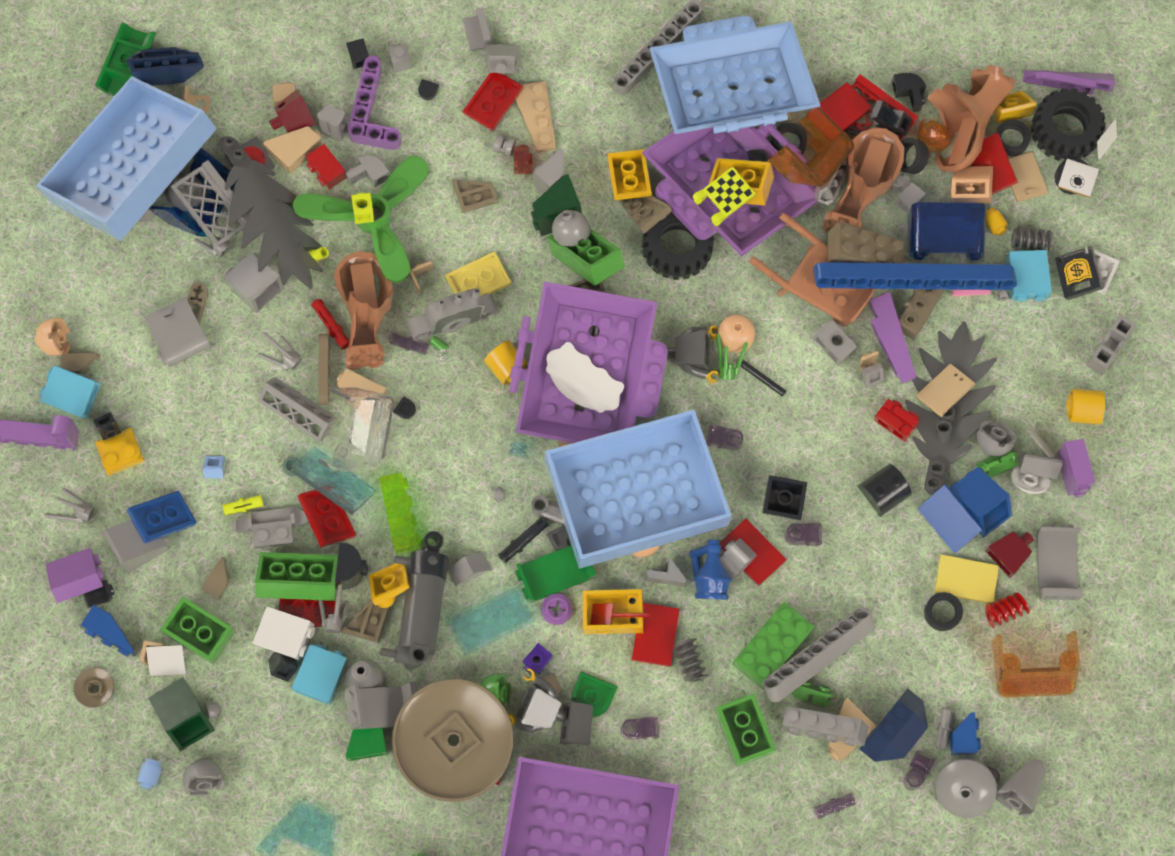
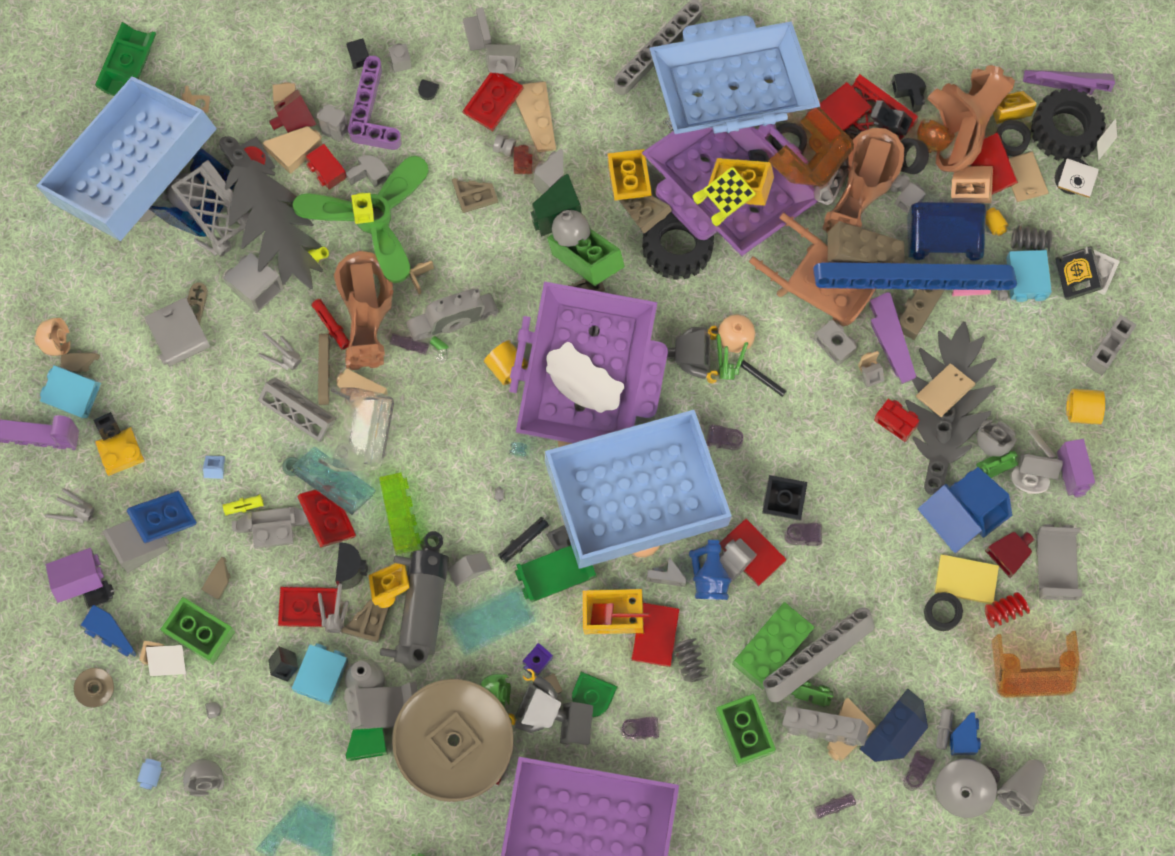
(164, 65): dark blue wedge -> none
(181, 714): dark green slope -> none
(284, 633): white panel -> none
(296, 576): bright green brick -> none
(405, 409): black tile -> none
(482, 274): light yellow tile -> none
(550, 511): light grey piece -> none
(551, 602): medium lavender gear -> none
(885, 489): black brick -> none

